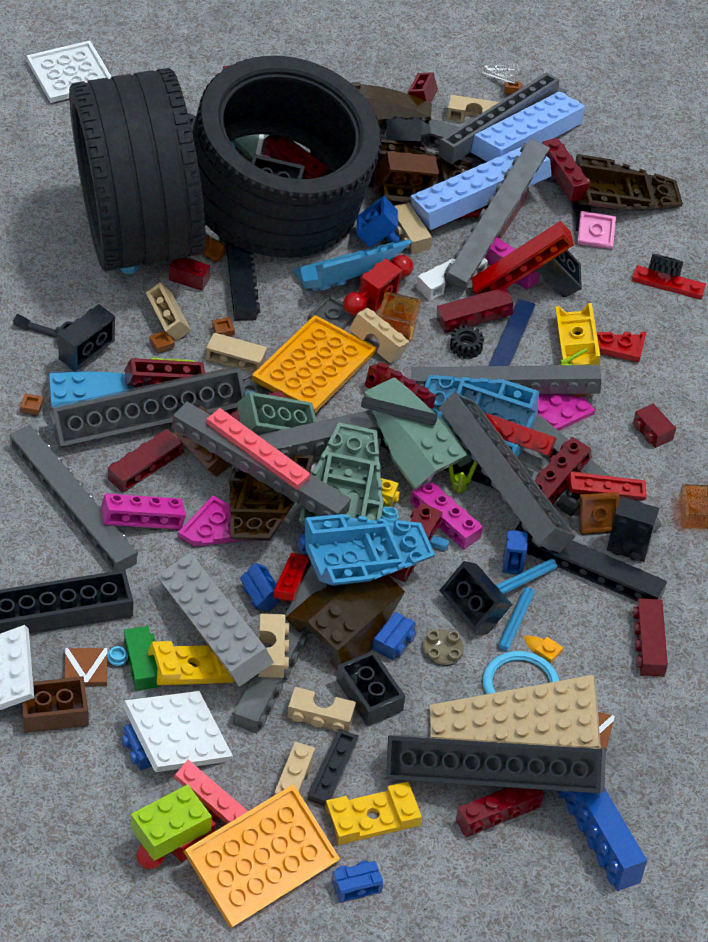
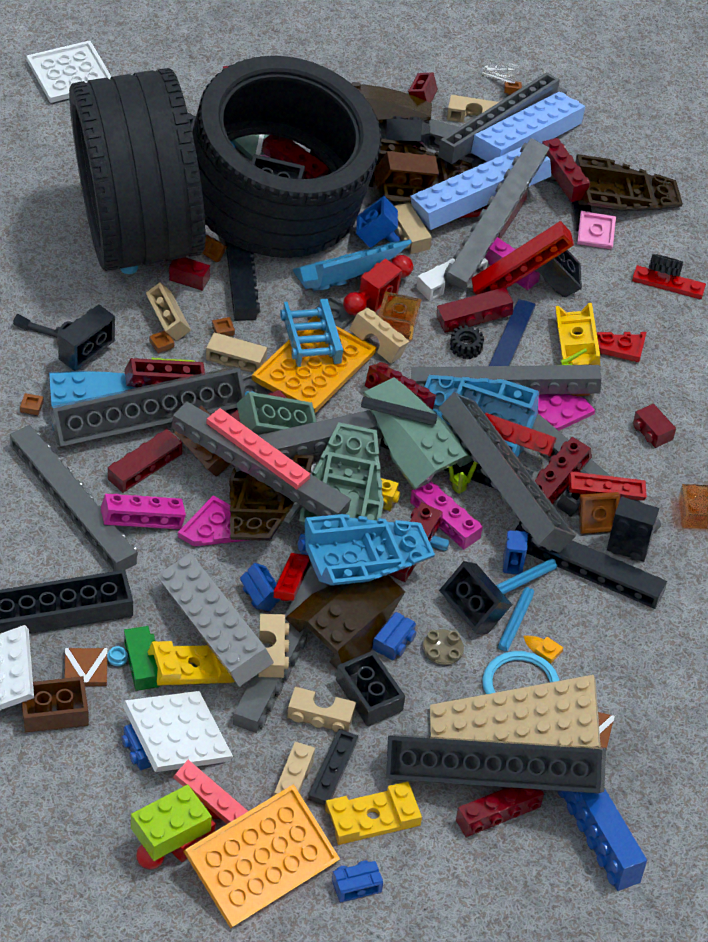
(326, 324): none -> dark azure fence
(389, 514): medium azure plate -> none
(651, 637): dark red brick -> none

